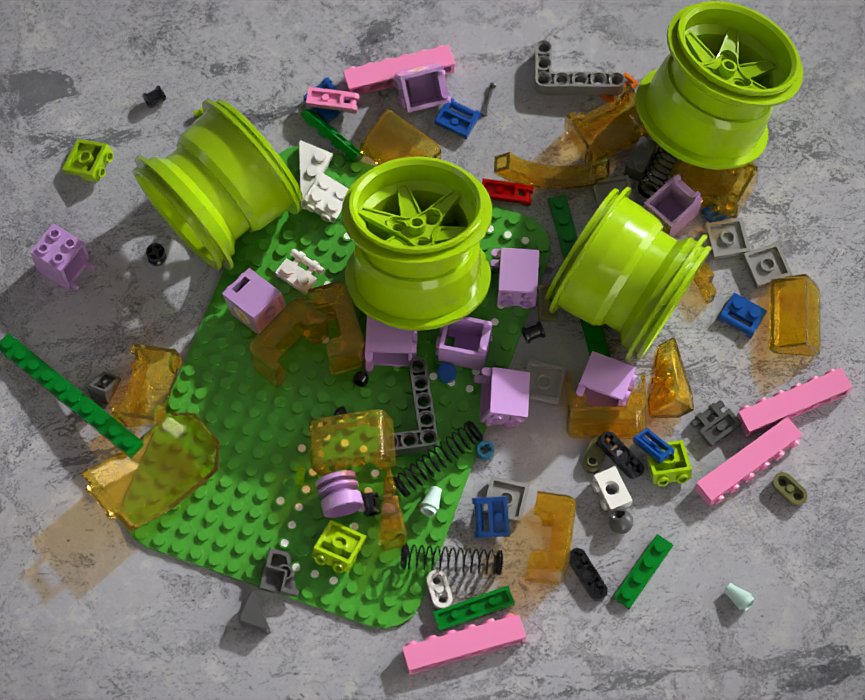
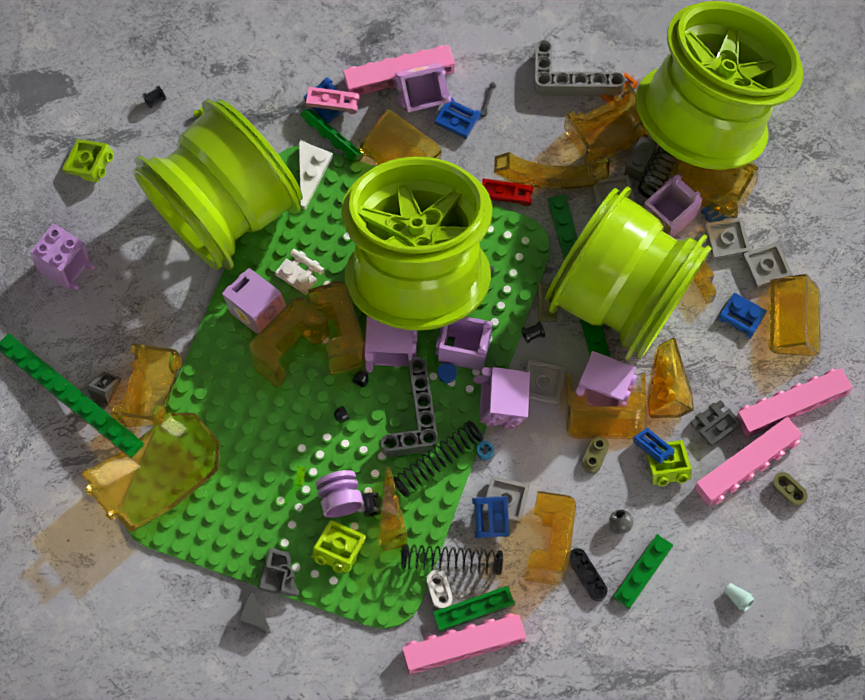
(156, 250): black wheel -> none
(325, 198): white plate -> none
(351, 441): clear yellow windscreen -> none
(430, 503): light aqua cone -> none
(516, 276): lavender container -> none
(611, 479): white brick -> none
(614, 440): black beam -> none

